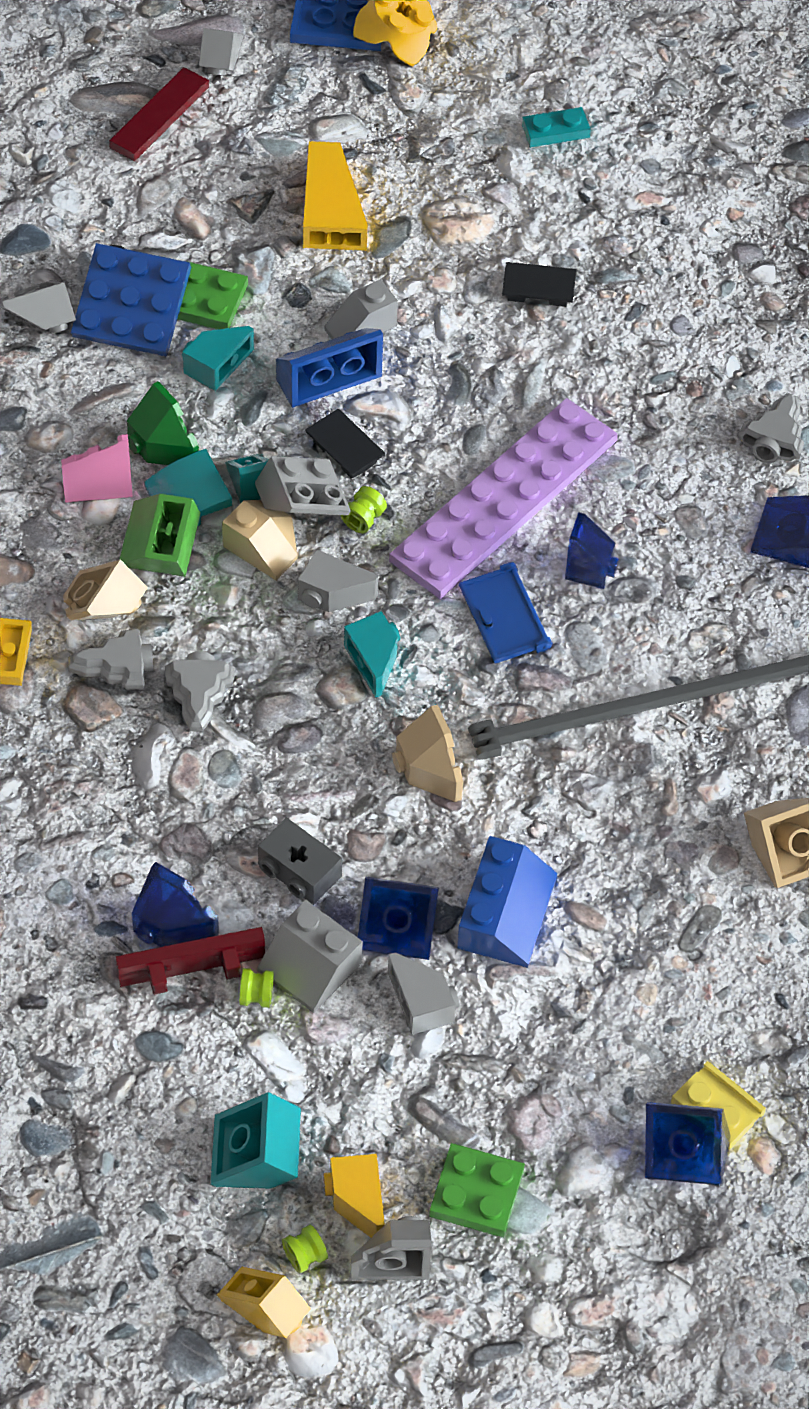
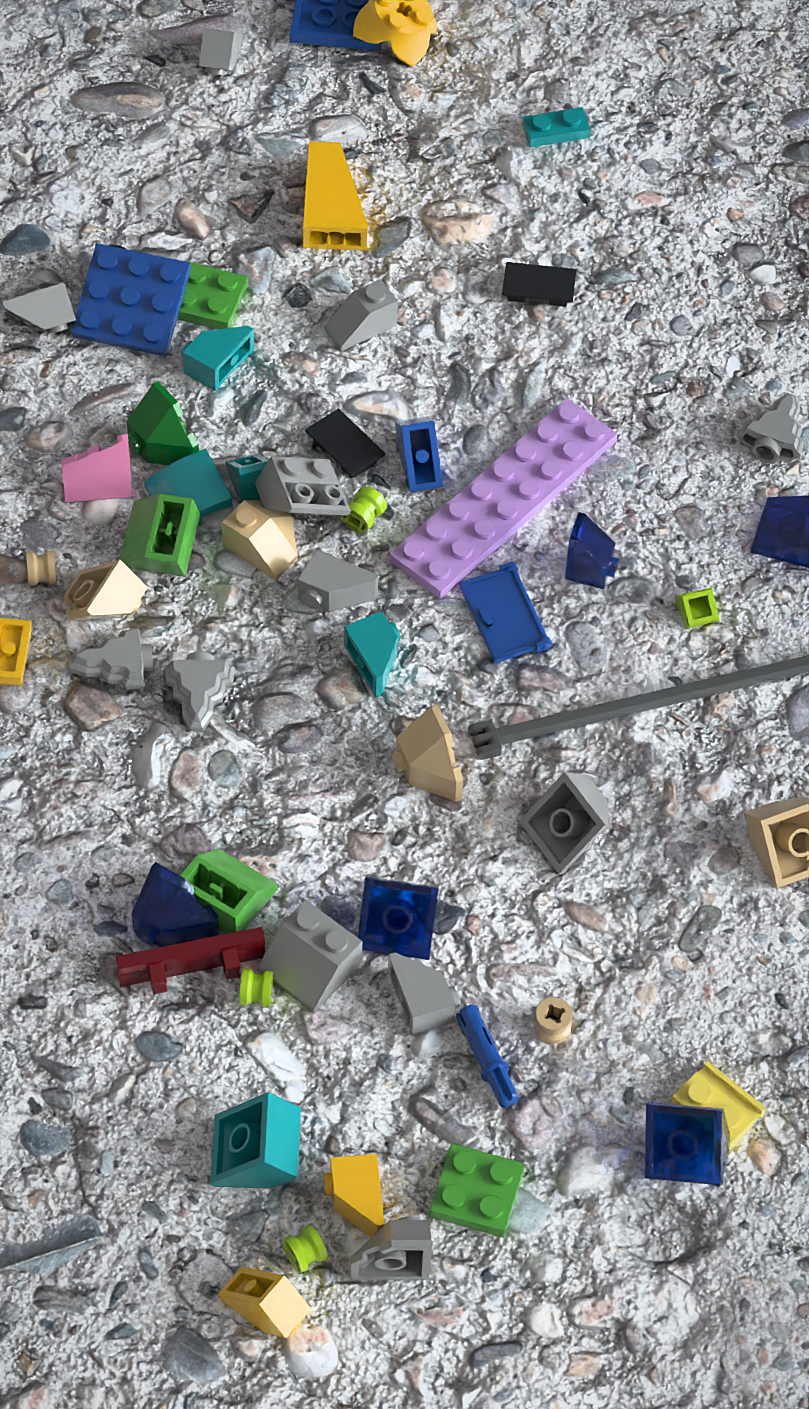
(41, 568): none -> tan wheel
(158, 114): dark red tile -> none
(229, 888): none -> bright green slope
(299, 861): dark grey brick -> none
(330, 366): blue slope -> none
(419, 453): none -> blue slope
(482, 1044): none -> blue axle
(506, 903): blue slope -> none
(550, 1029): none -> tan wheel
(567, 819): none -> light grey slope
(697, 607): none -> lime slope

